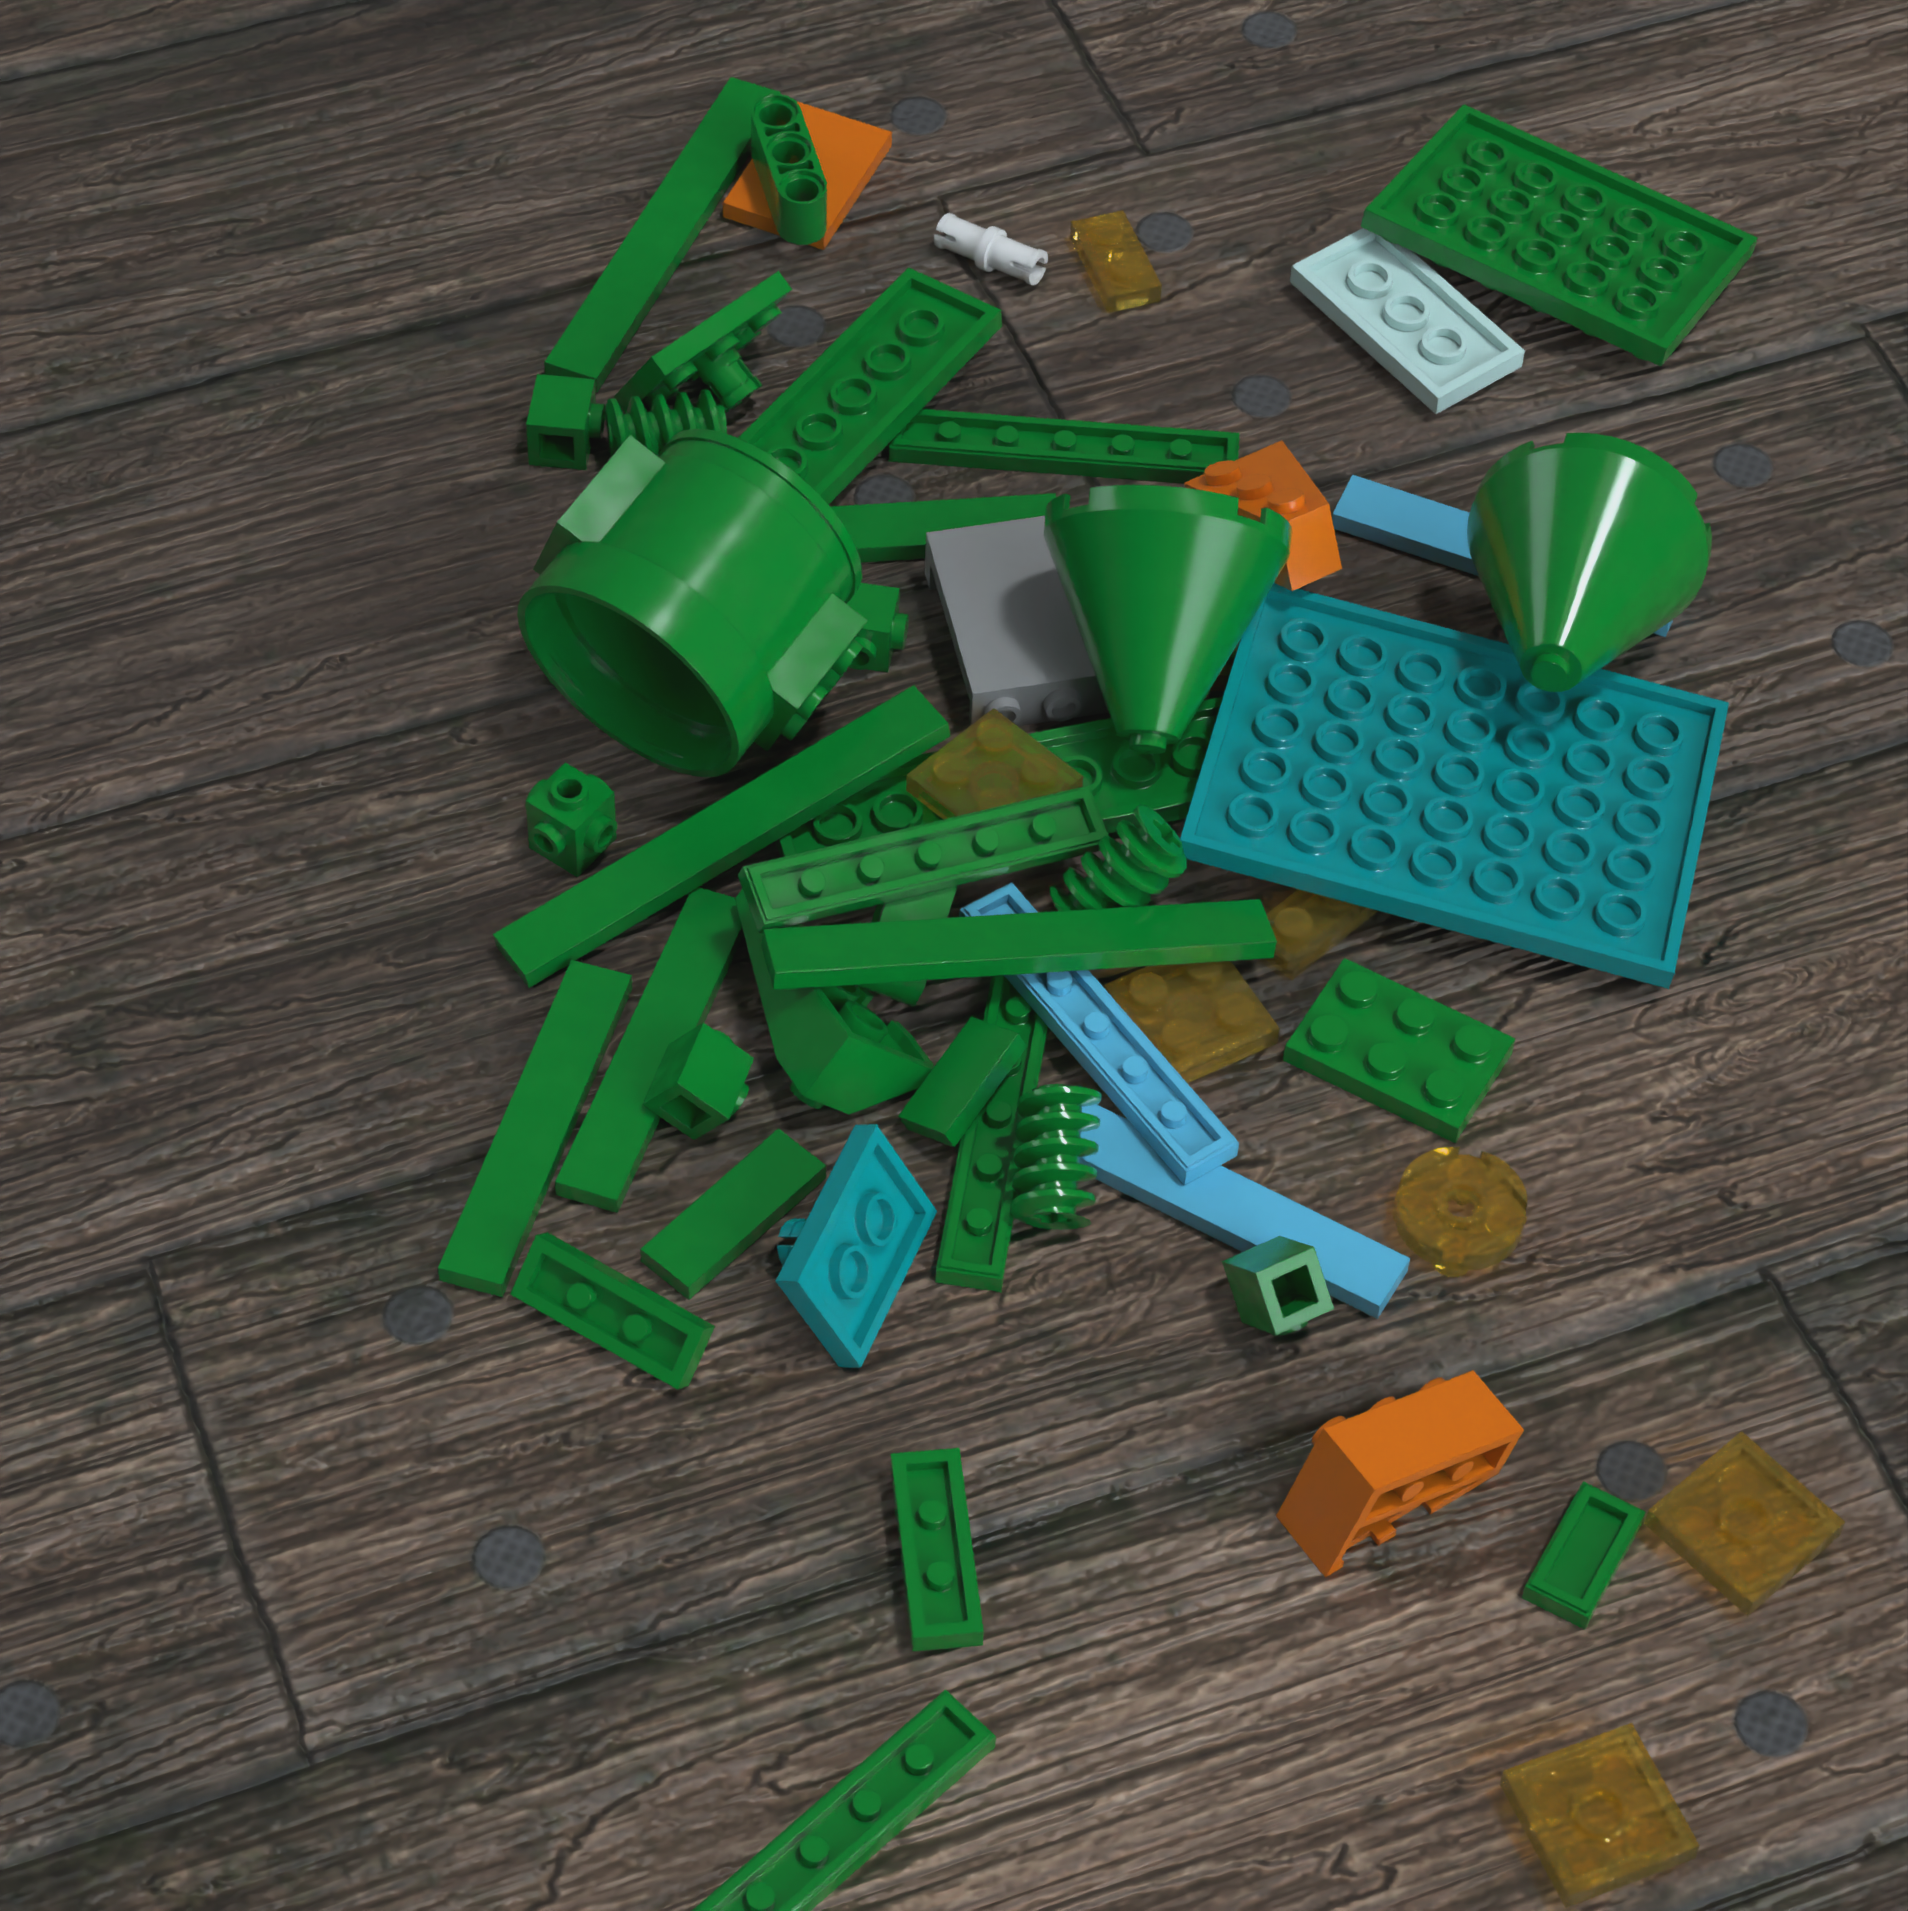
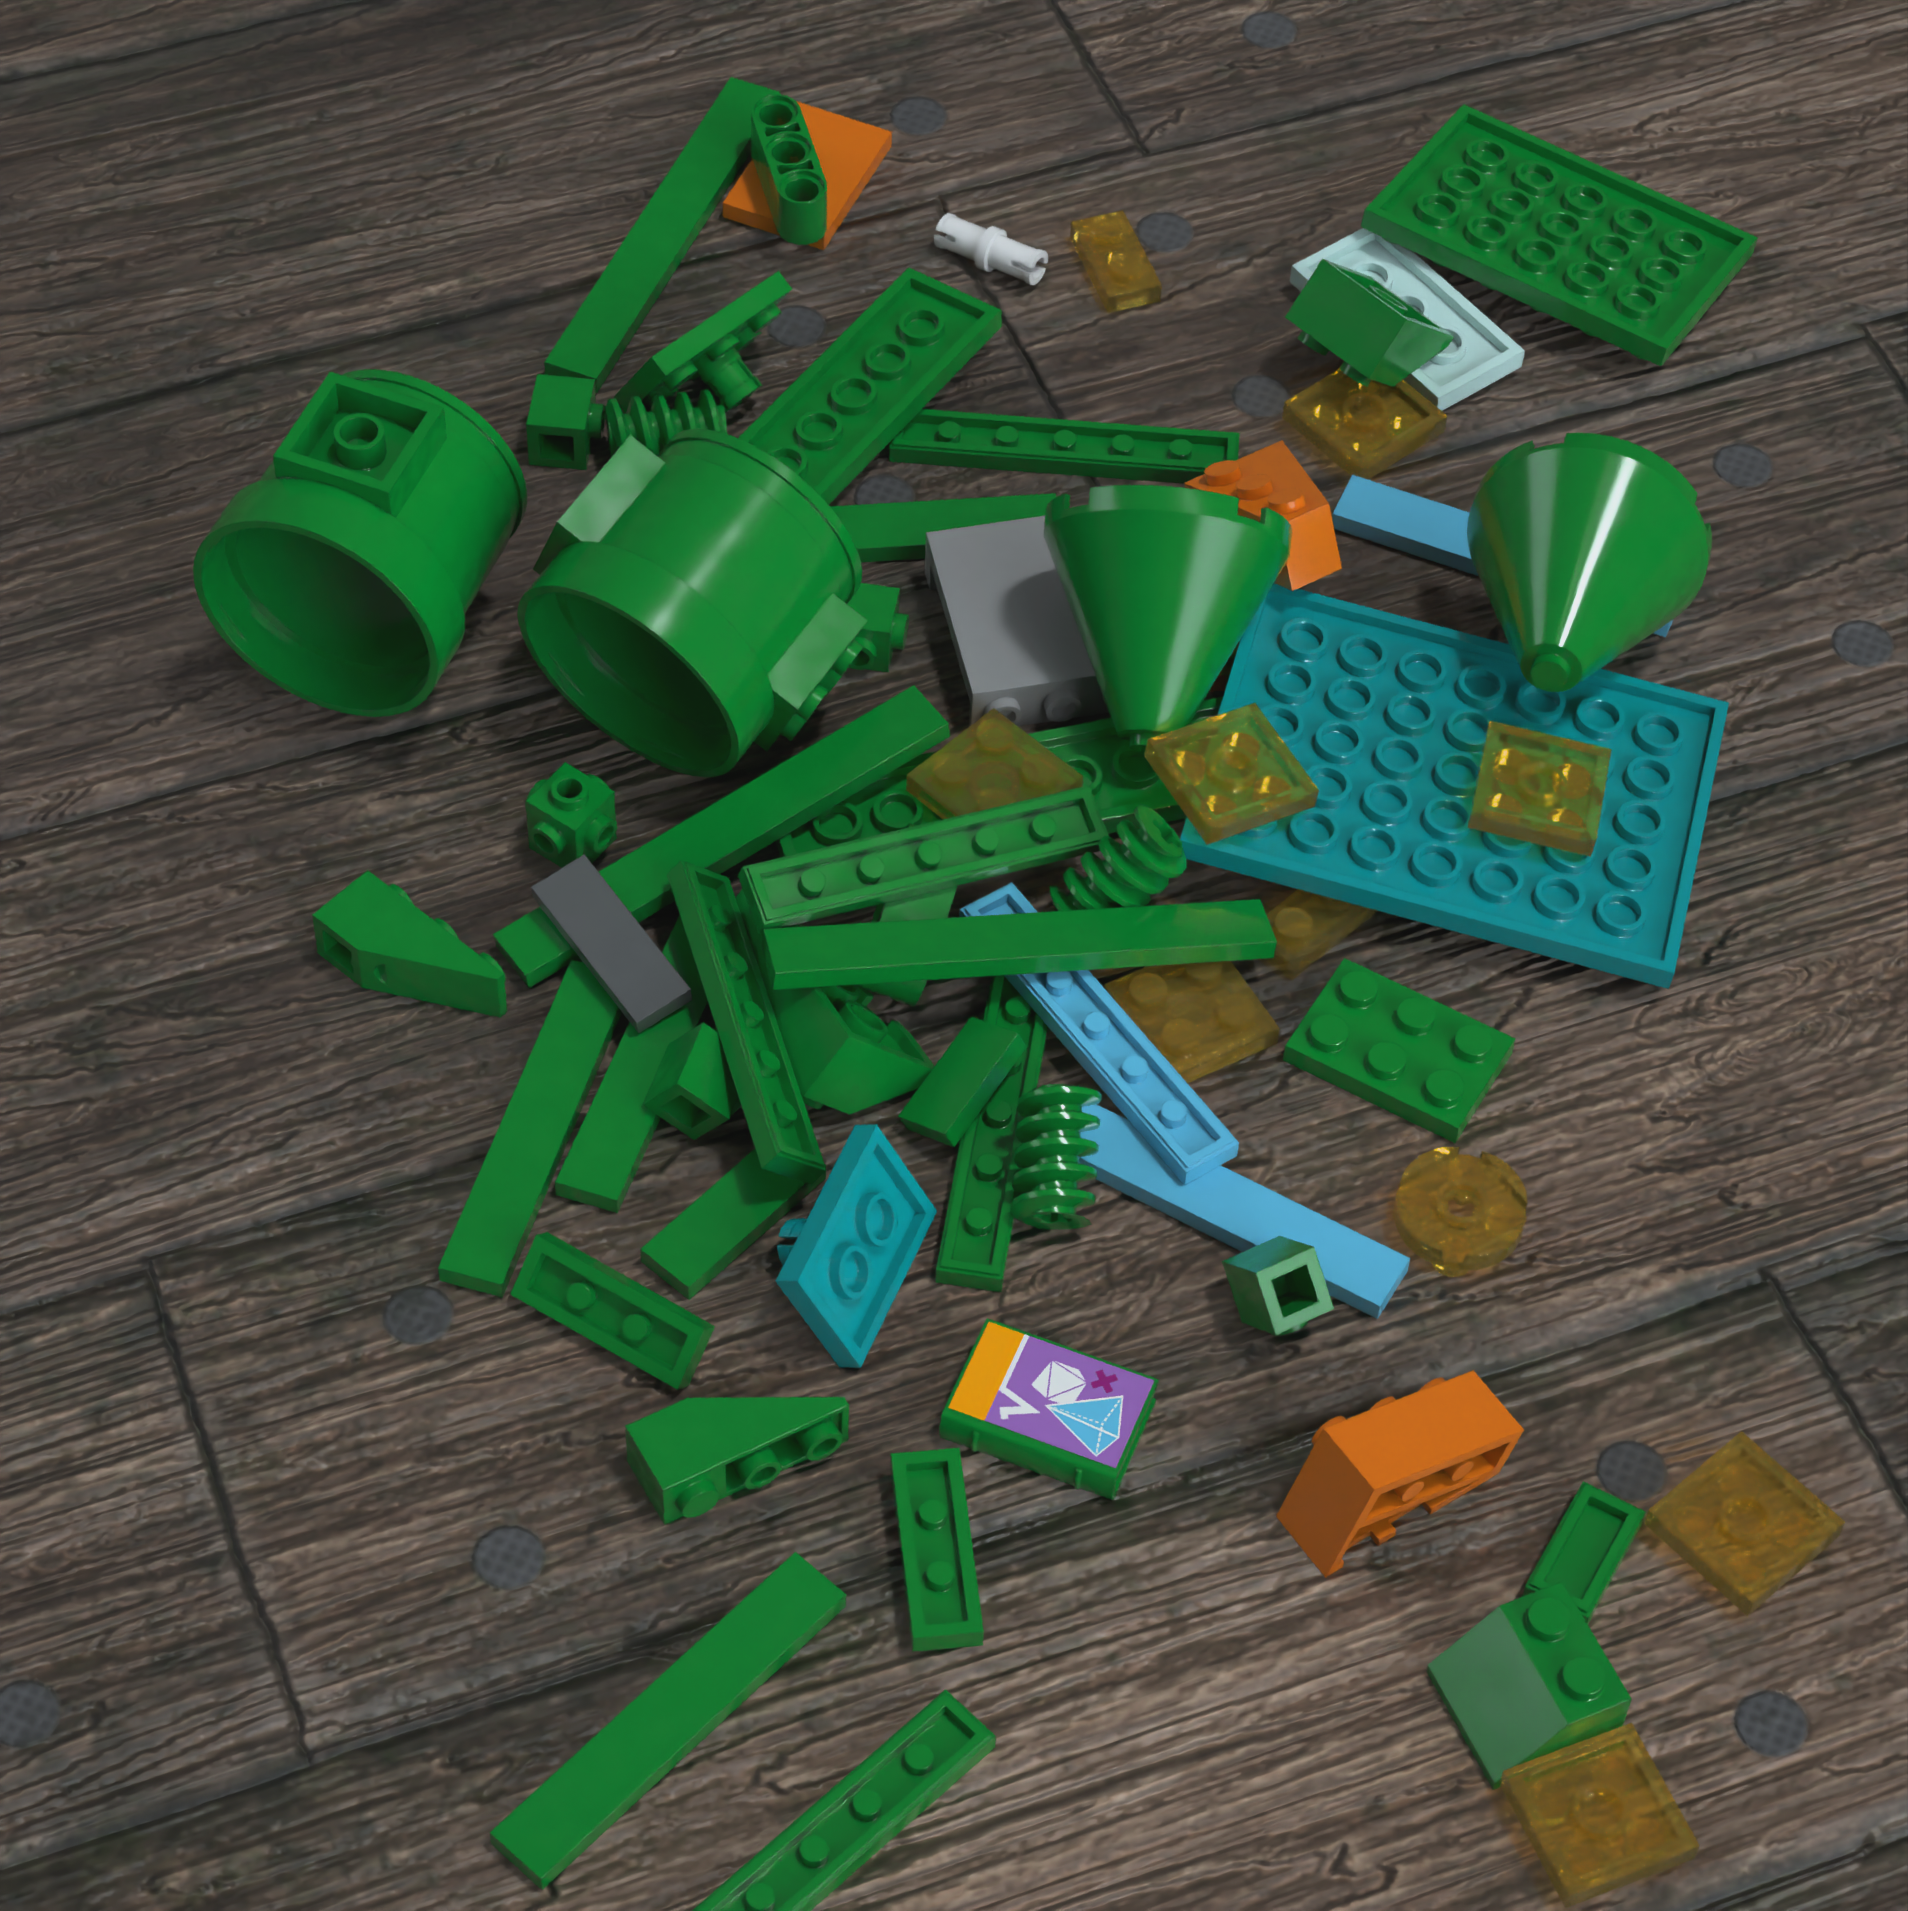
(363, 543): none -> green cylinder
(397, 949): none -> green slope
(611, 943): none -> dark grey tile
(667, 1720): none -> green tile
(720, 1445): none -> green slope
(746, 1024): none -> green tile
(1049, 1409): none -> piece
(1231, 773): none -> clear yellow plate
(1364, 326): none -> green slope
(1364, 425): none -> clear yellow plate
(1529, 1682): none -> green slope
(1540, 788): none -> clear yellow plate

